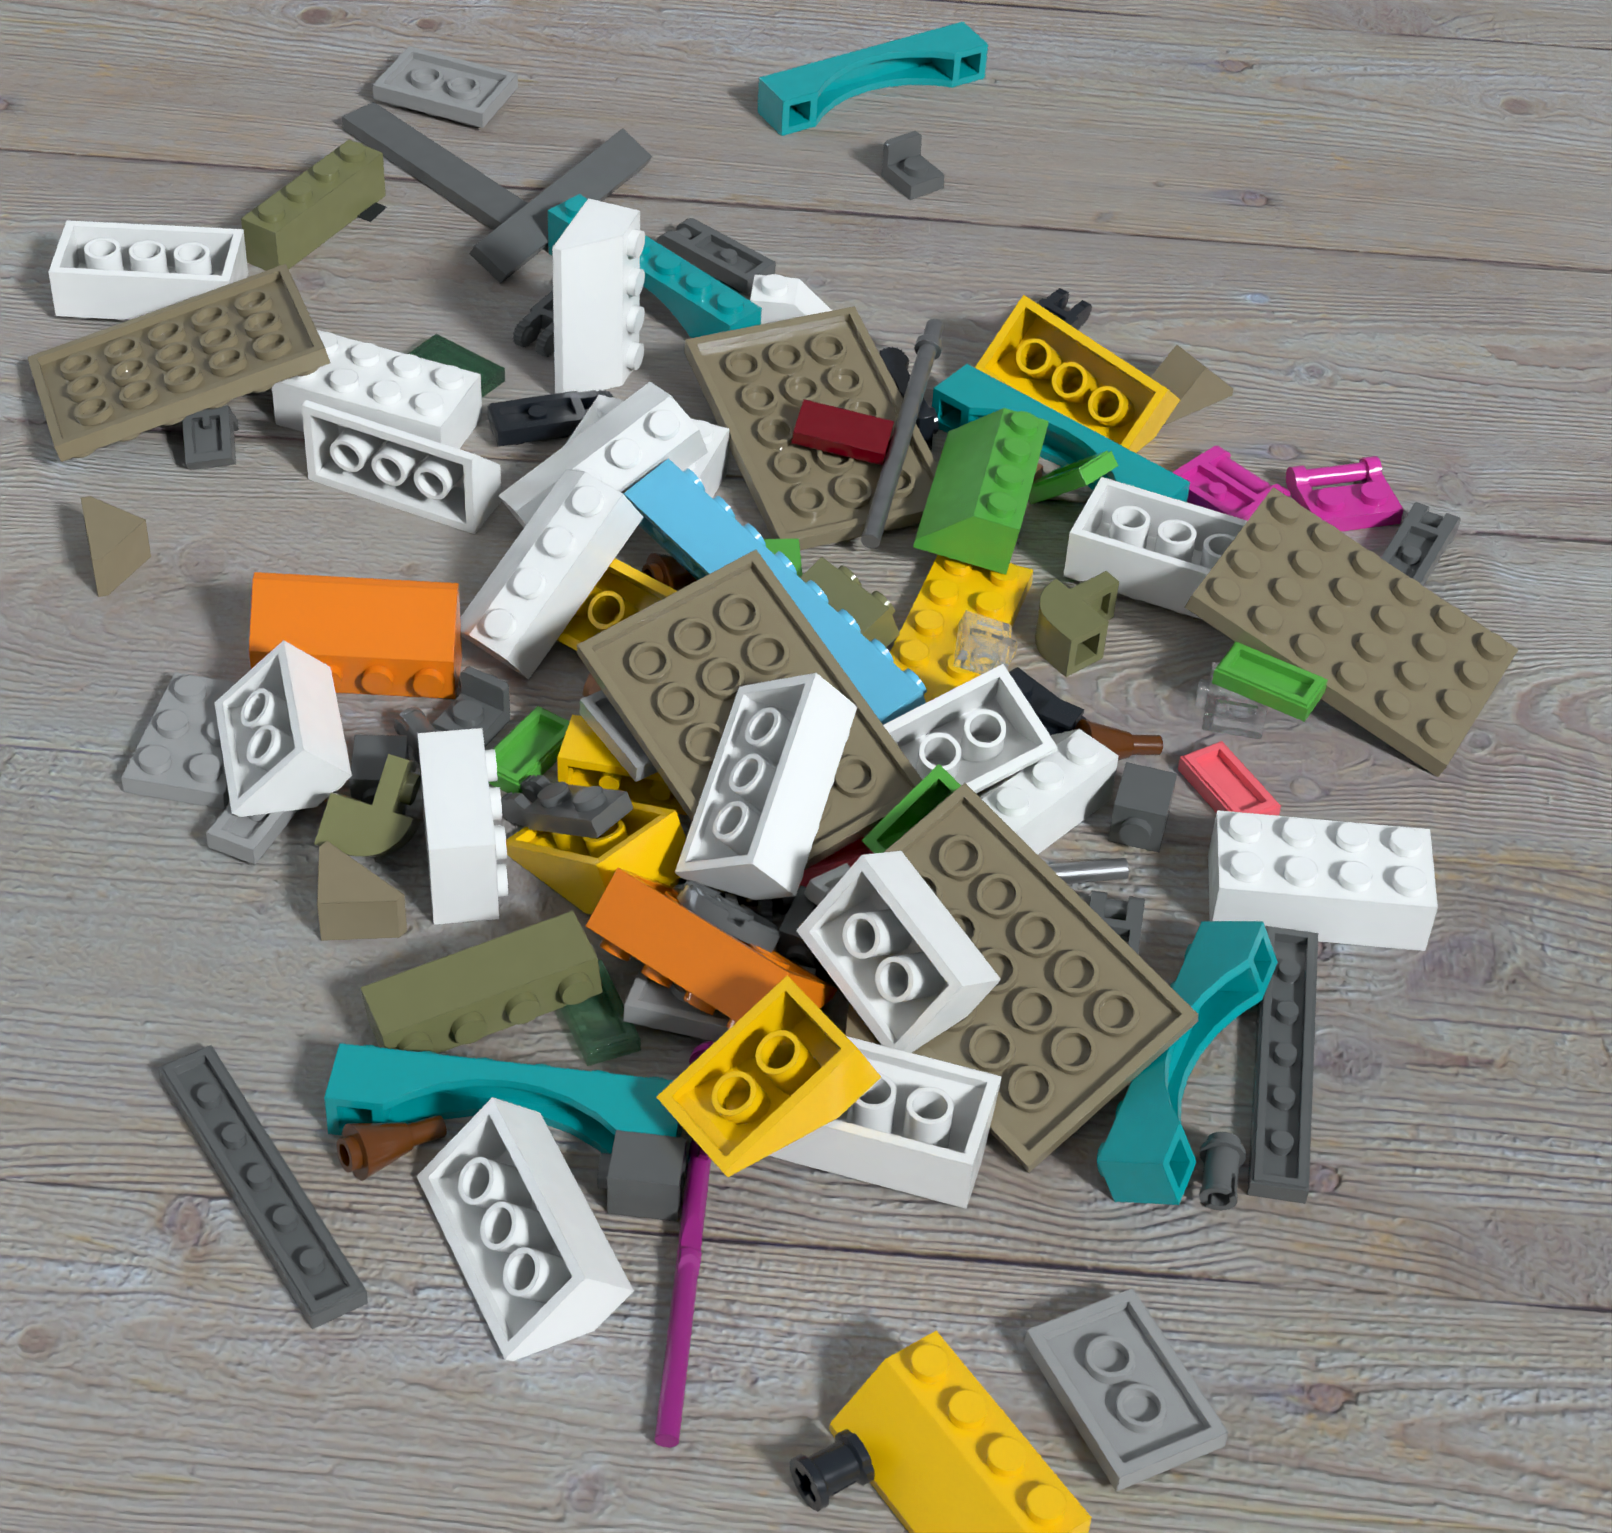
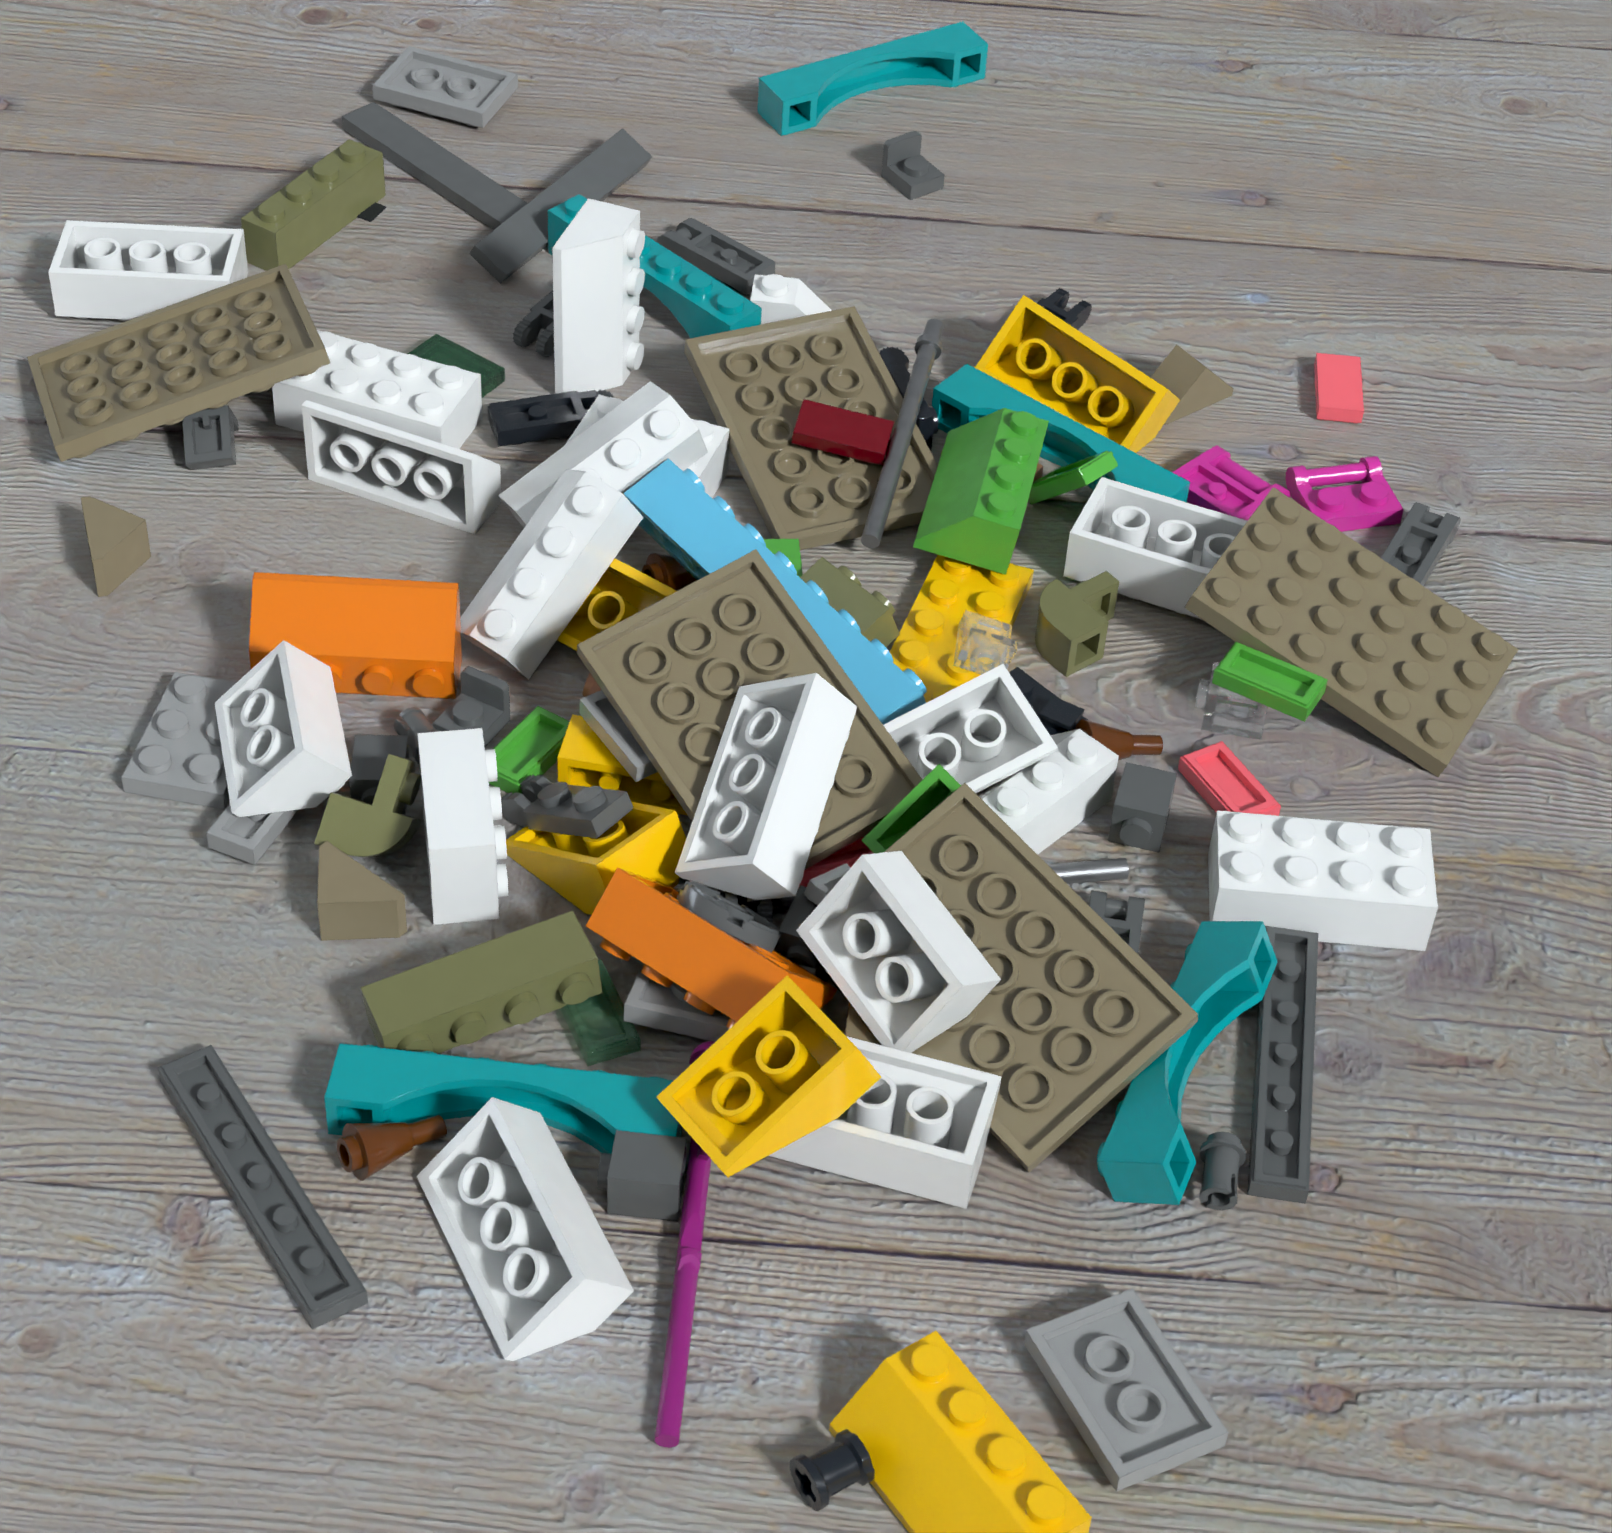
(1338, 388): none -> coral tile

